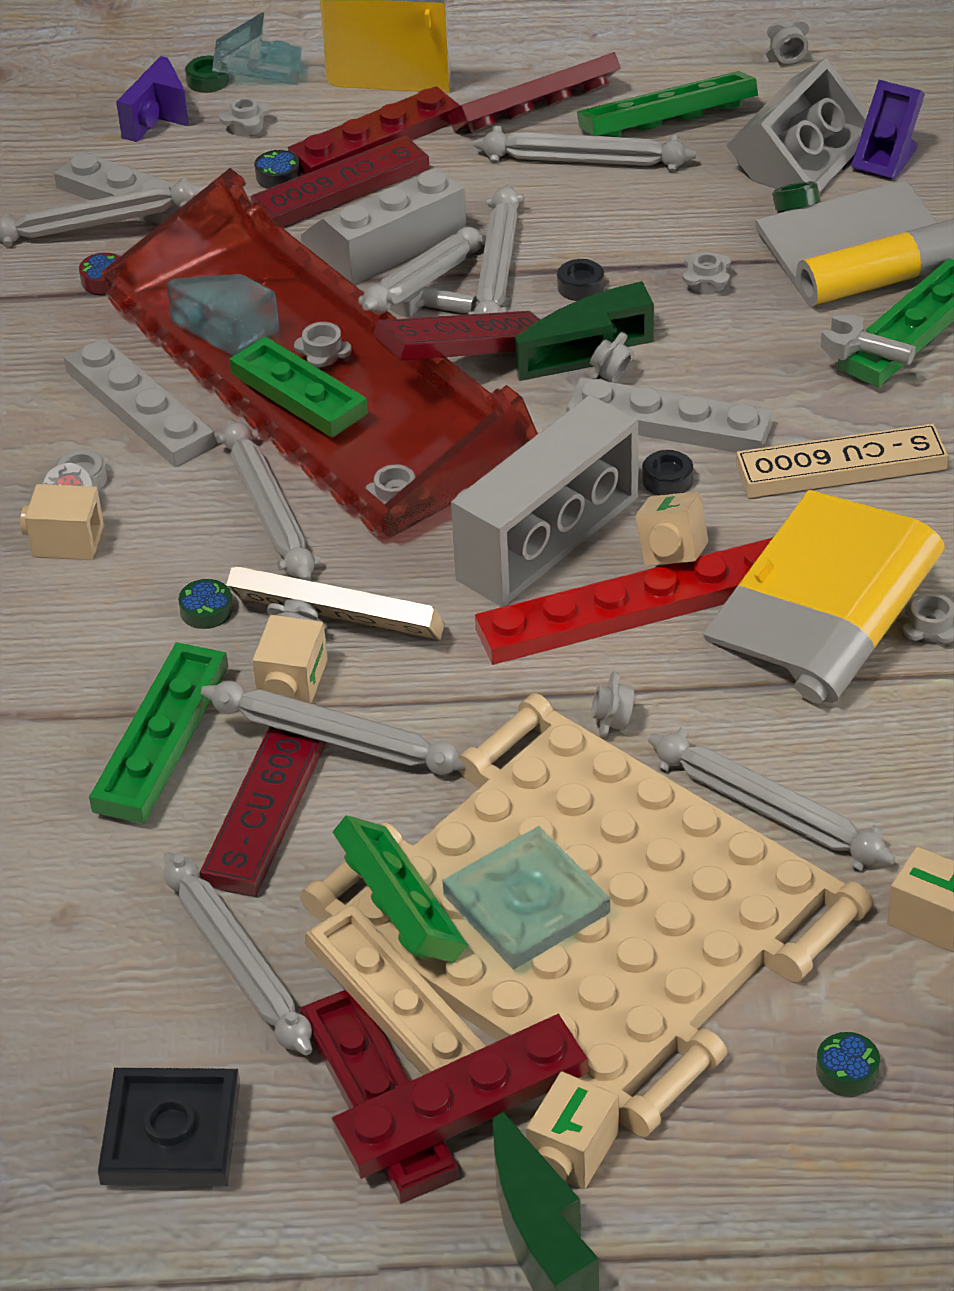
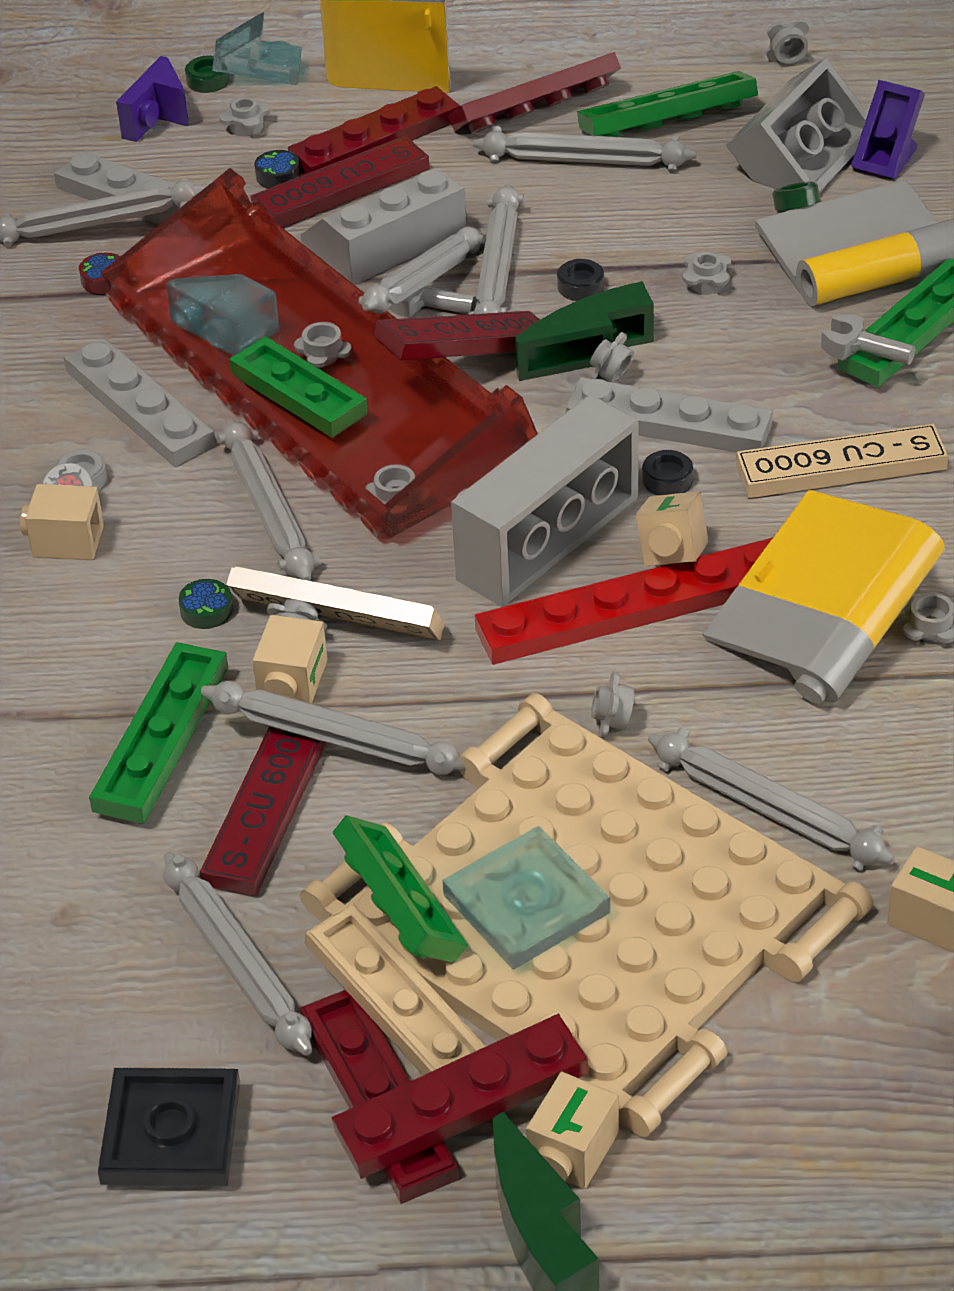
(847, 1063): tile -> none

